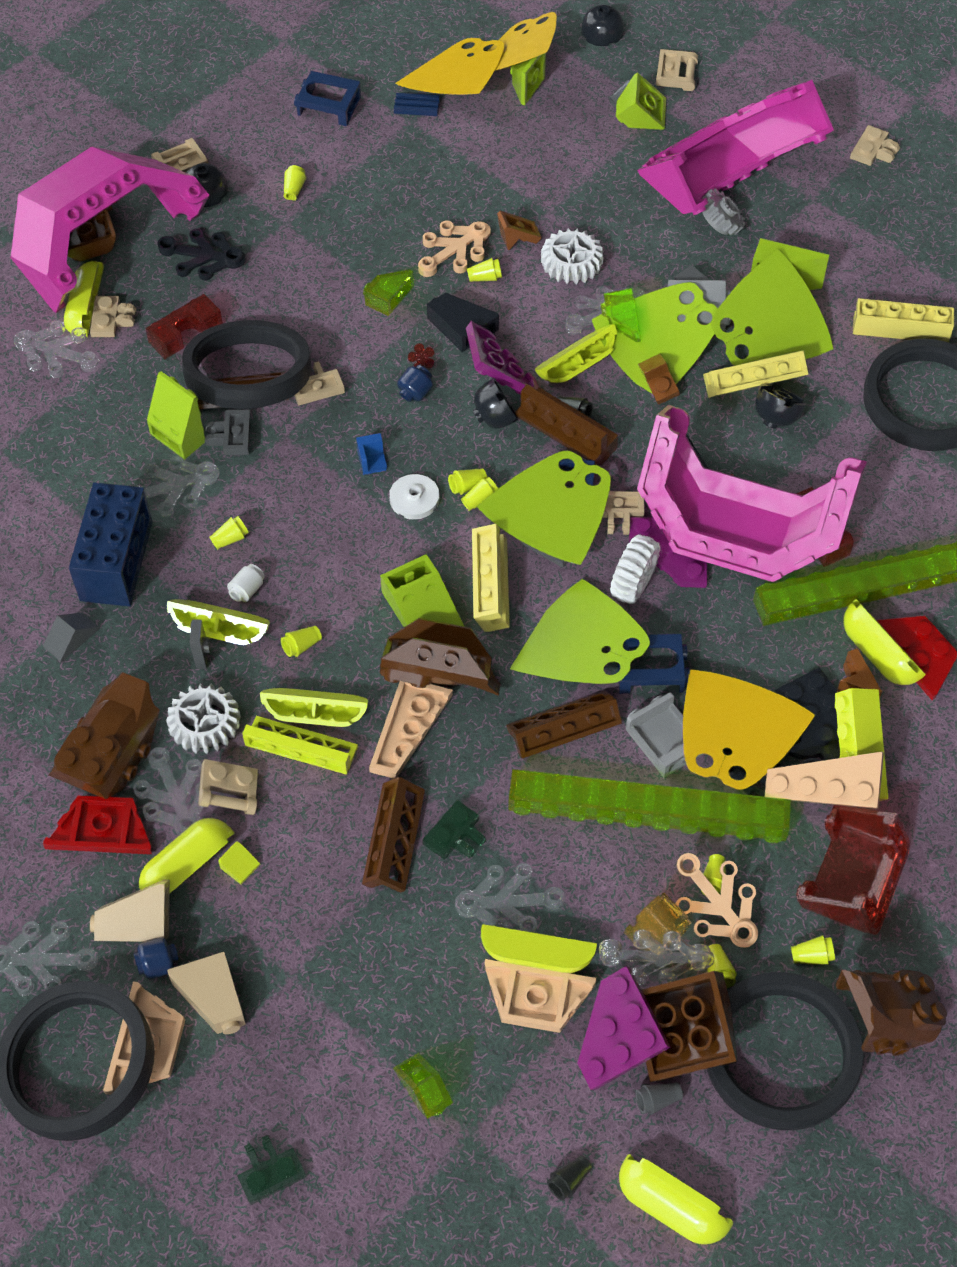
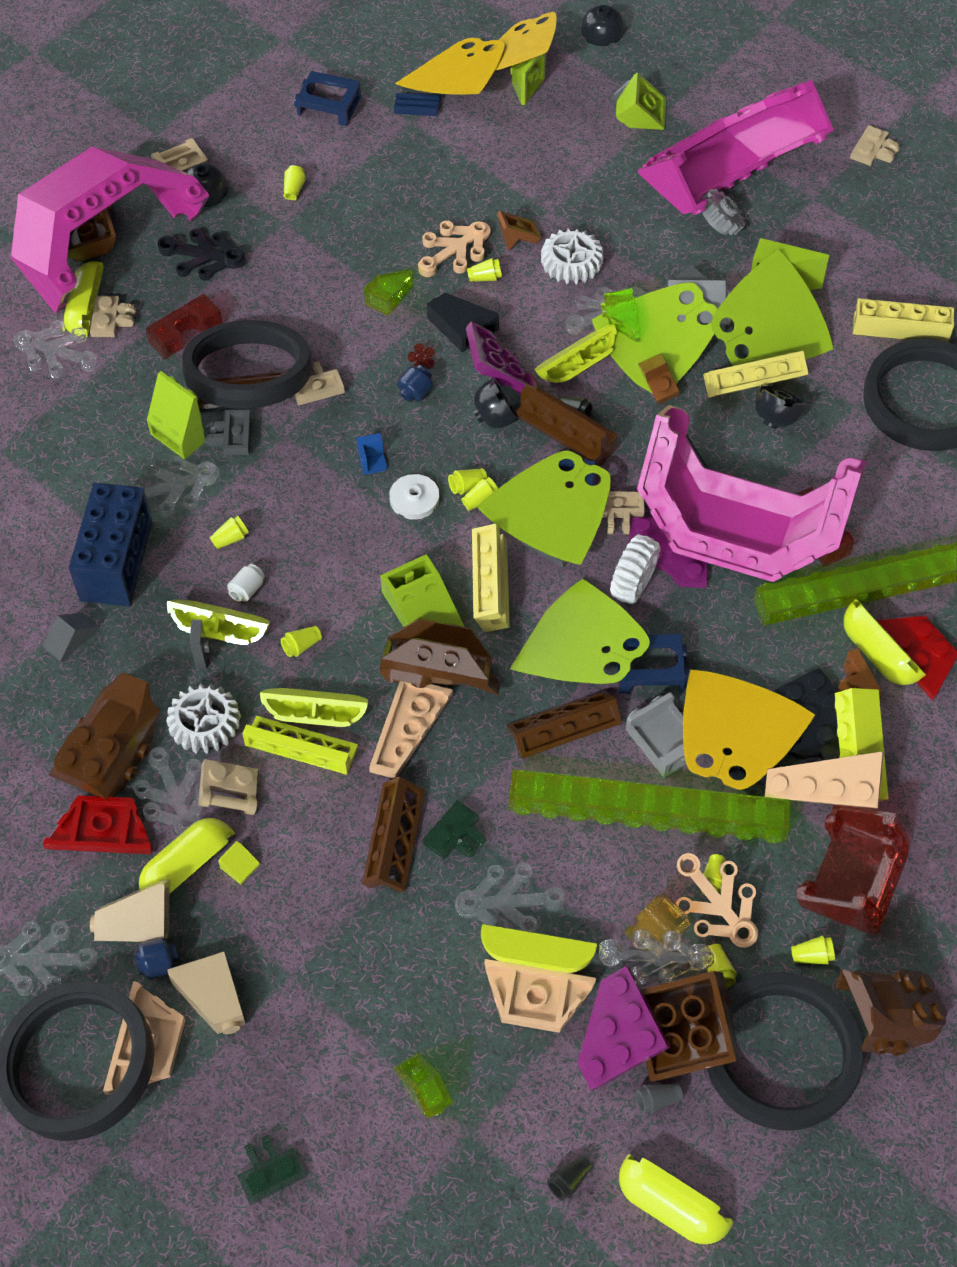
(669, 69): tan plate -> none

